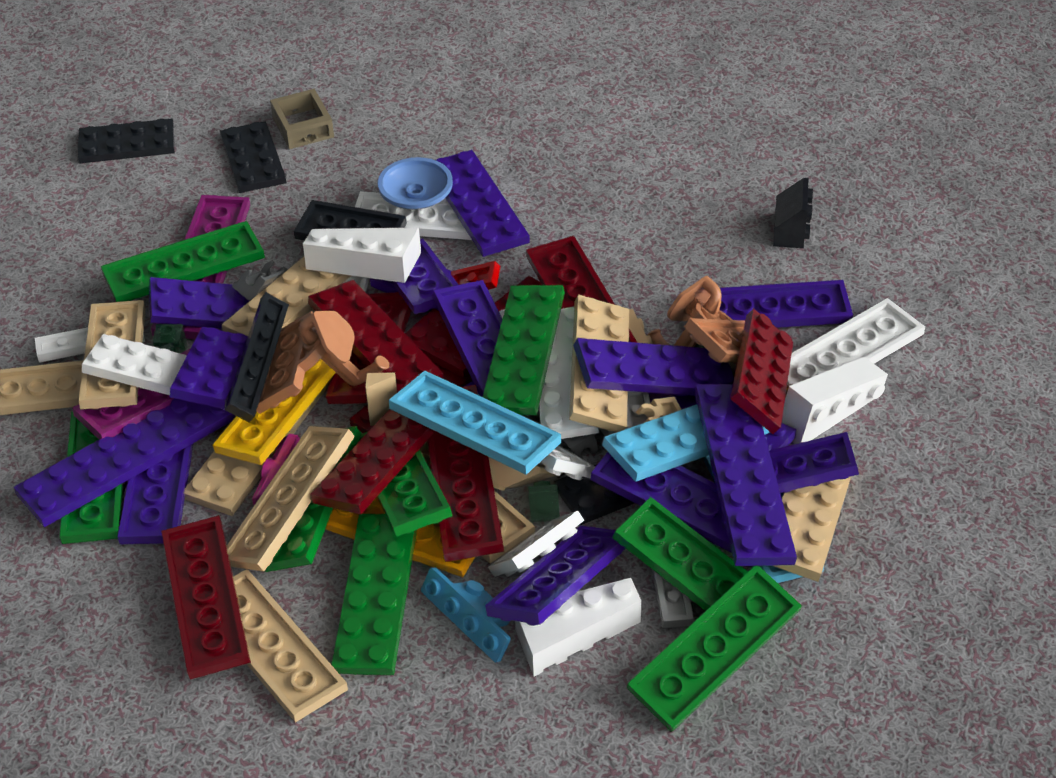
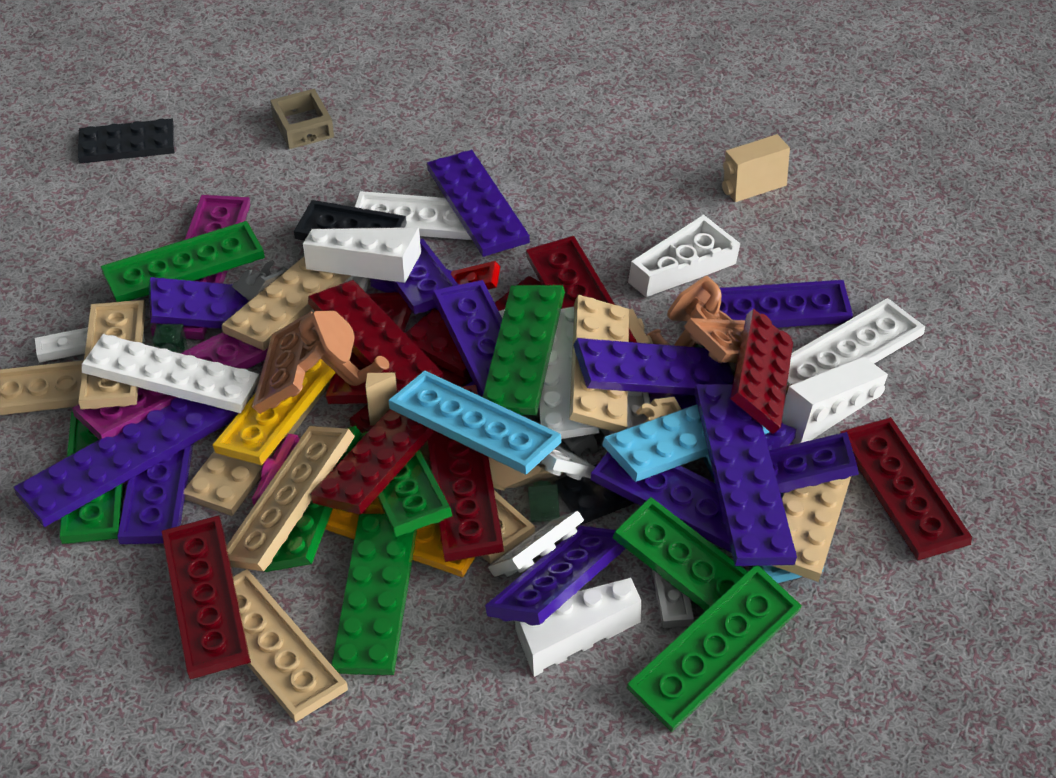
(209, 368): dark purple plate -> none
(252, 157): black plate -> none
(256, 357): black plate -> none
(415, 183): medium blue dish -> none
(466, 608): dark azure bracket -> none
(683, 257): none -> white wedge
(756, 168): none -> tan brick
(792, 214): black slope -> none
(906, 490): none -> dark red plate

